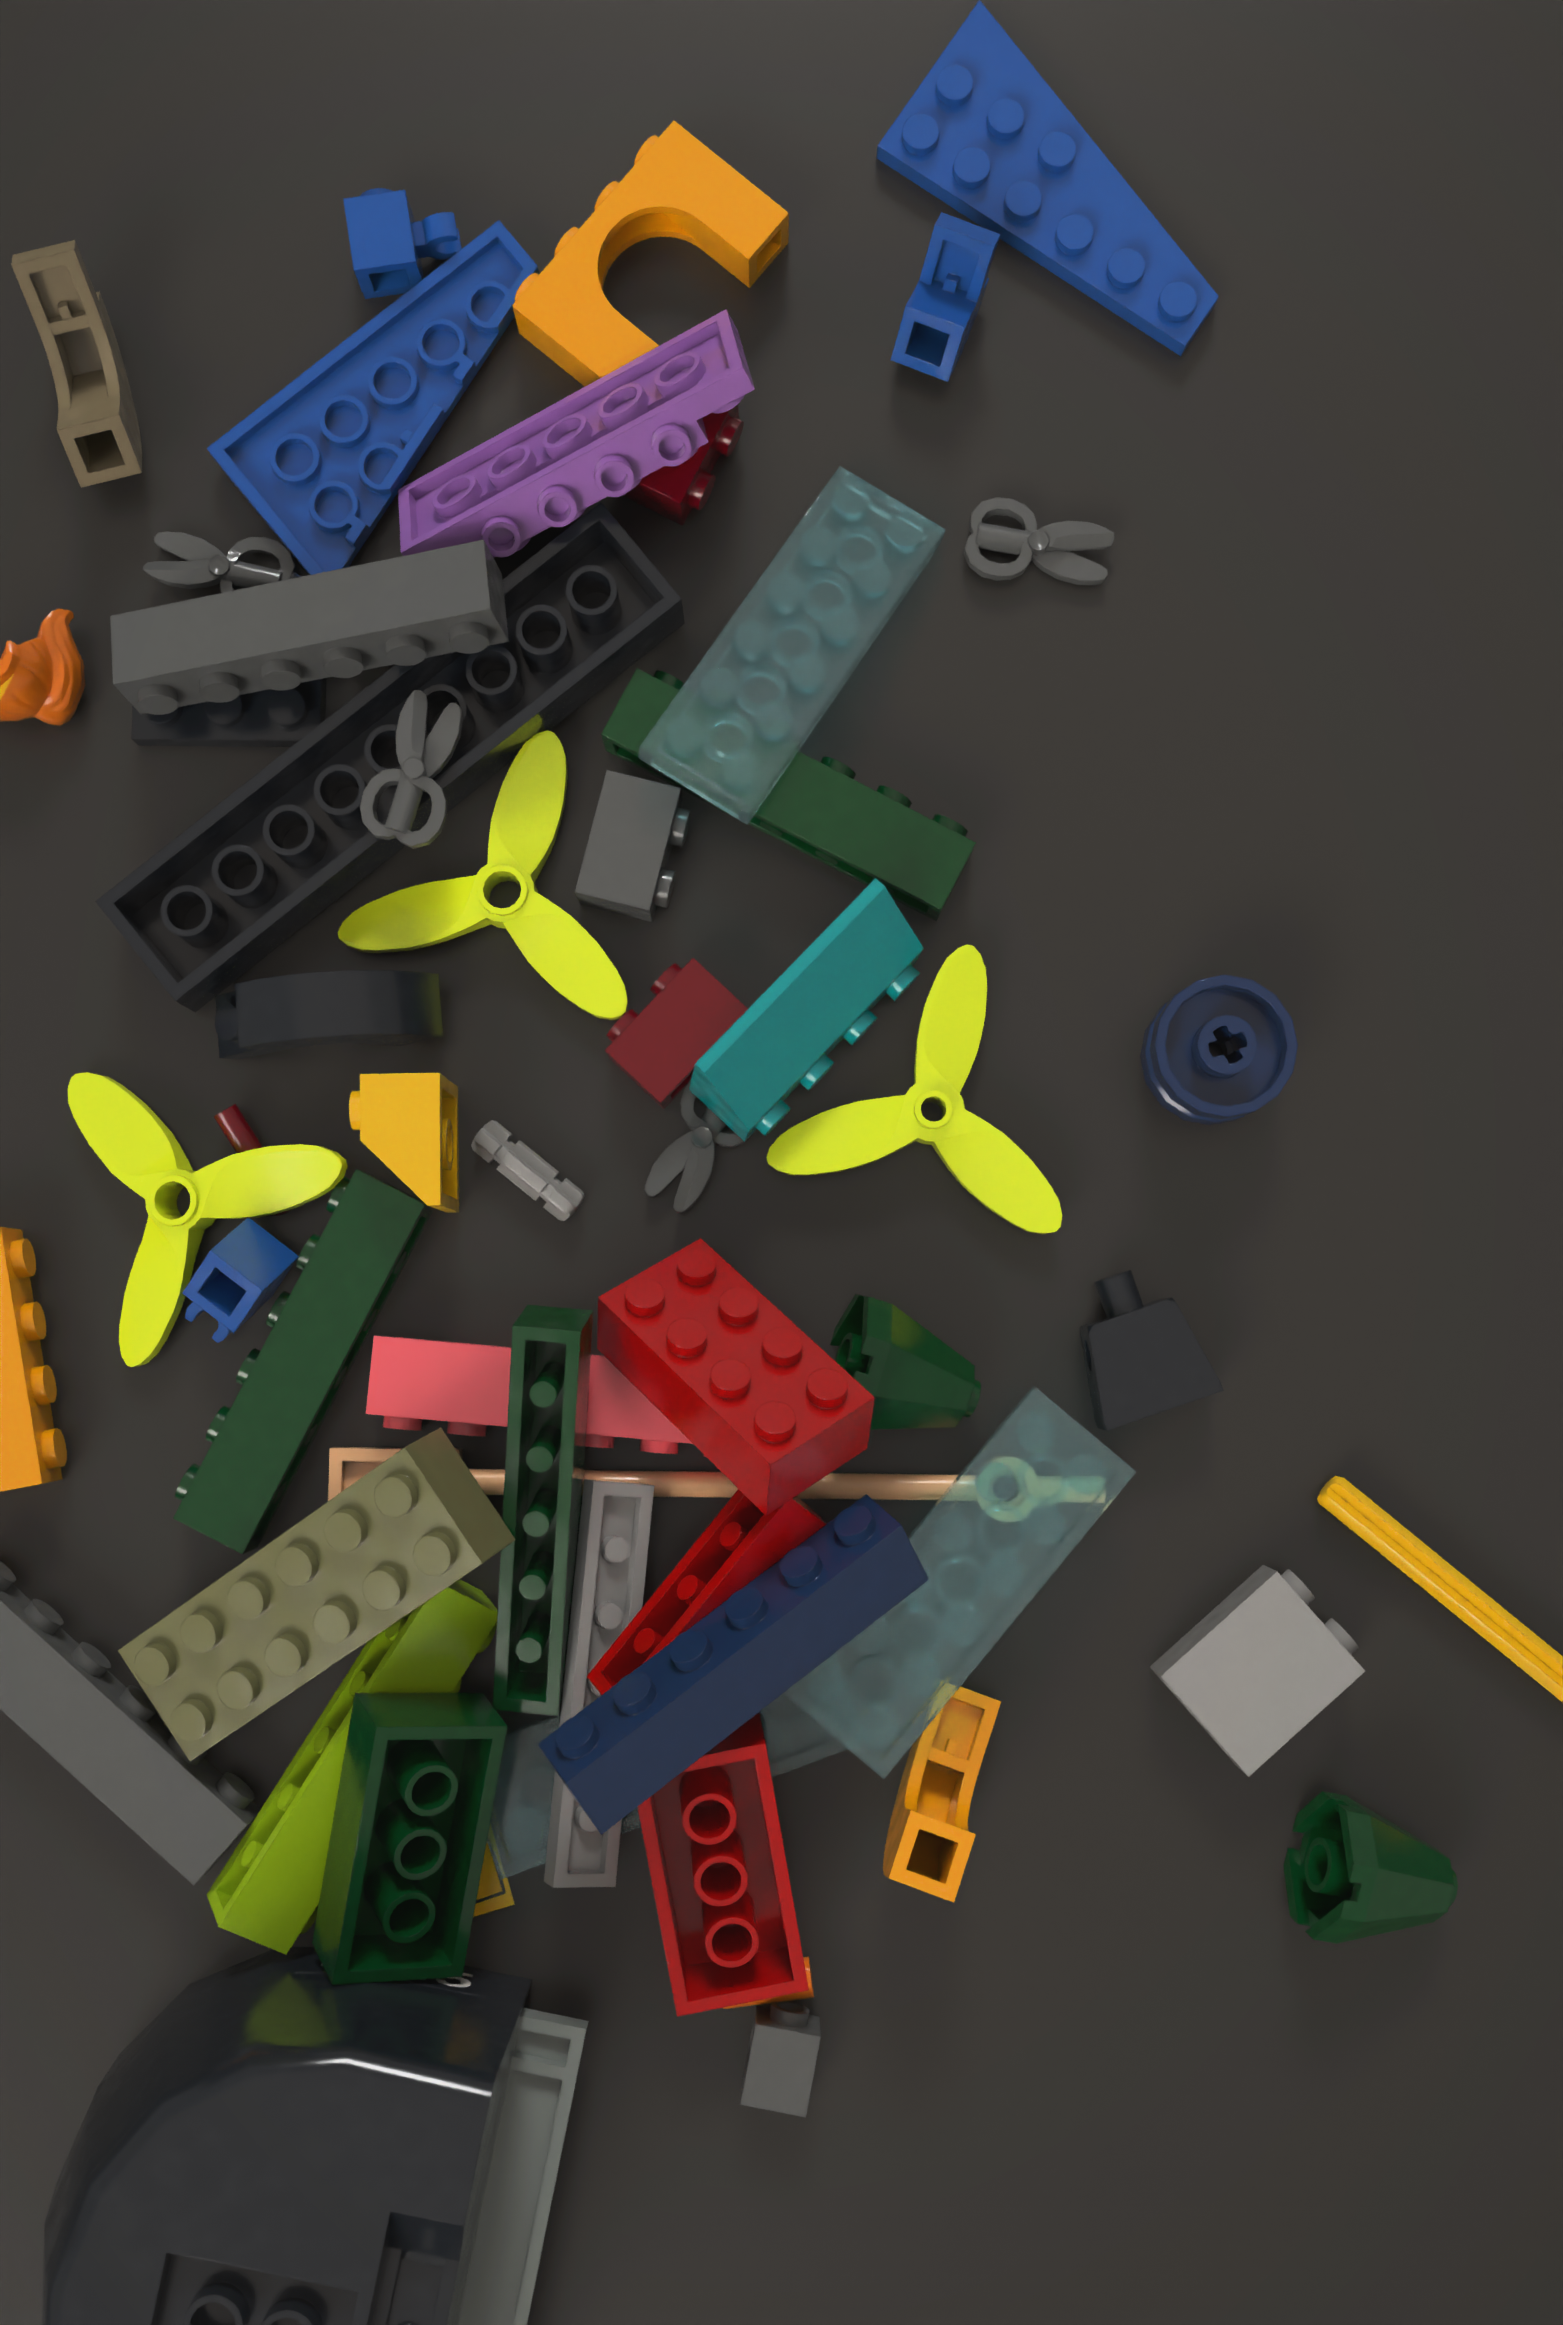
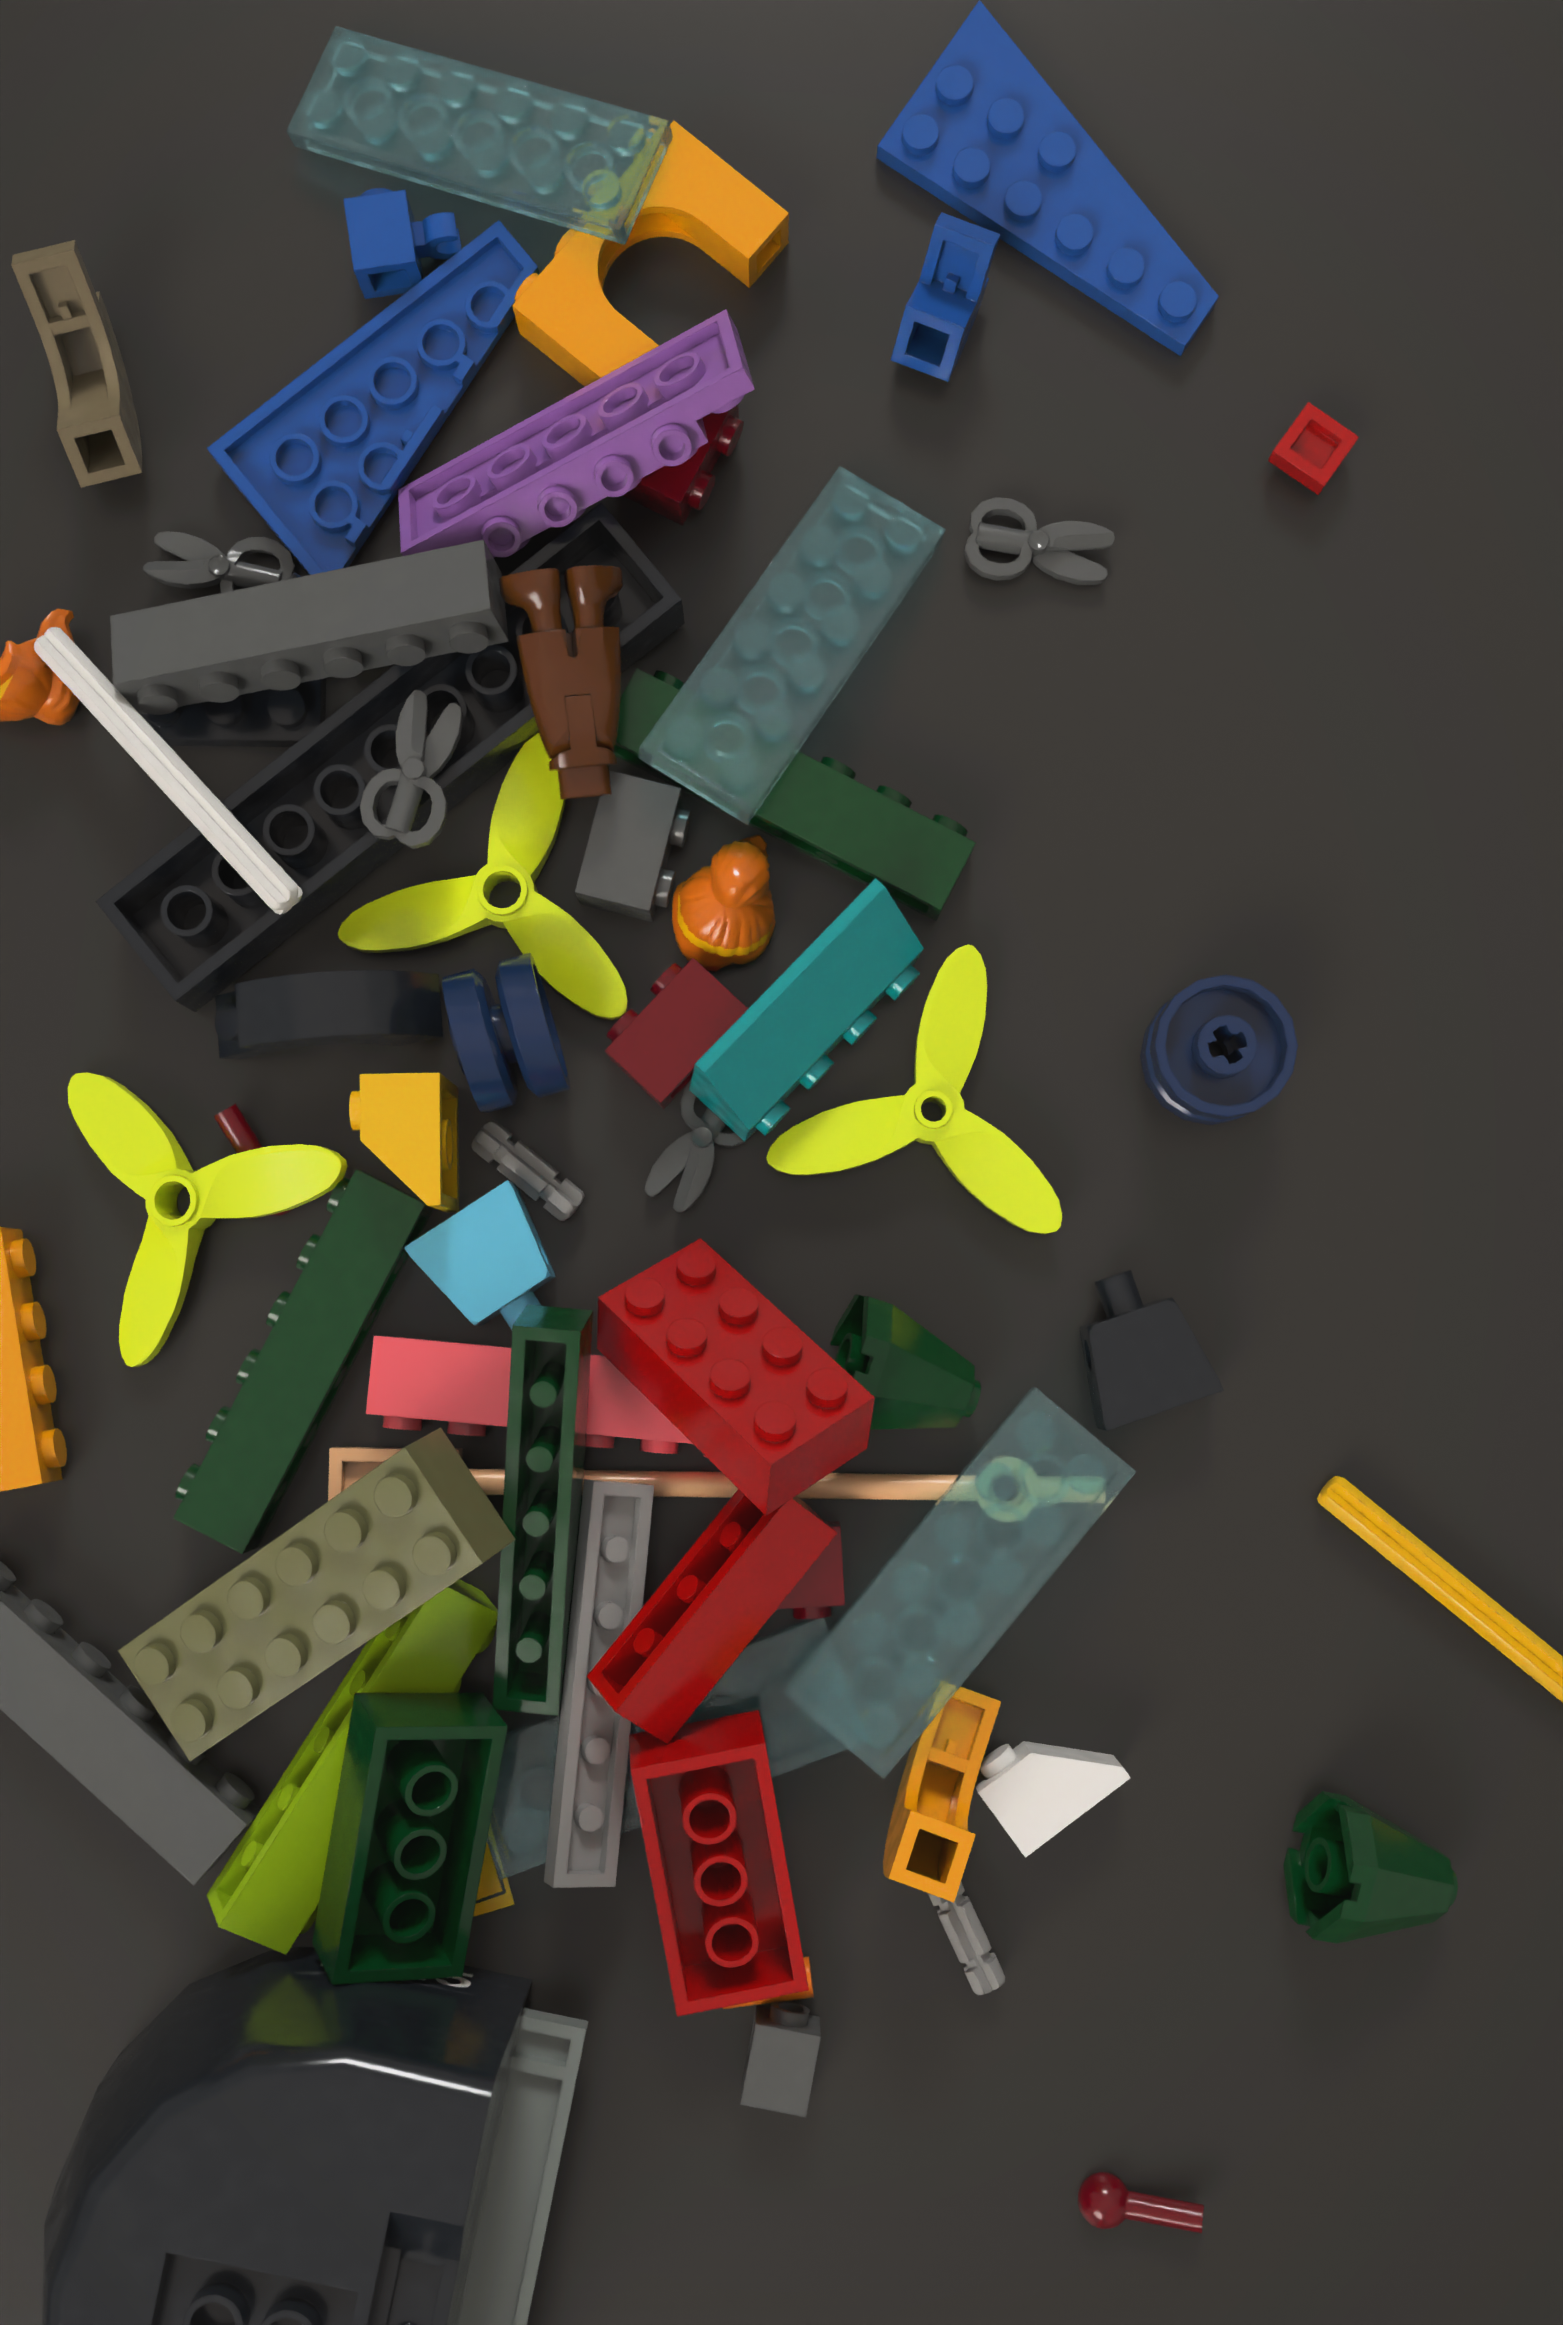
(168, 771): none -> white axle
(238, 1277): blue brick -> none
(481, 134): none -> clear light blue plate
(486, 1257): none -> medium azure torso
(497, 1035): none -> dark blue wheel
(572, 675): none -> reddish brown piece
(727, 907): none -> orange hair
(734, 1662): dark blue brick -> none
(970, 1942): none -> light grey axle
(1044, 1788): none -> white slope
(1107, 2203): none -> dark red bar
(1259, 1667): light grey brick -> none
(1313, 448): none -> red plate

